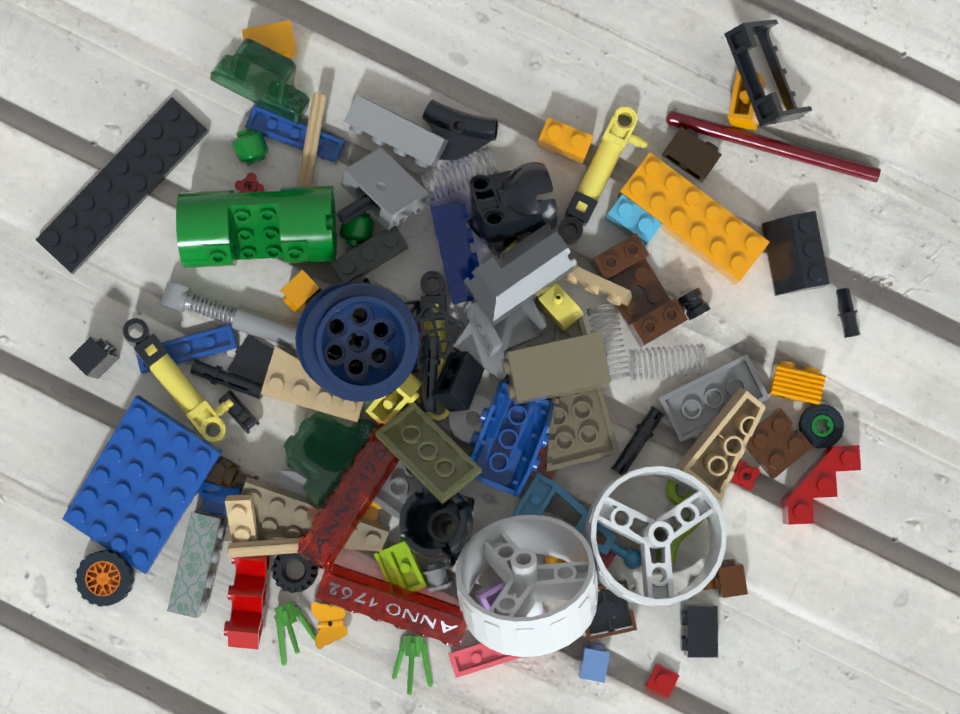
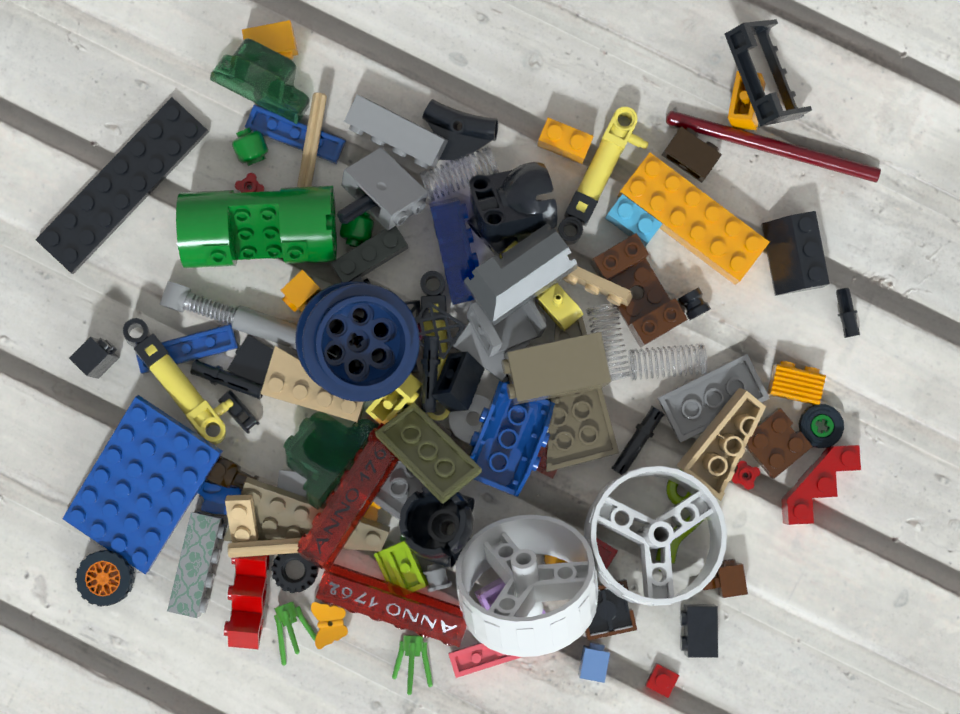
(538, 498): dark azure plate -> none

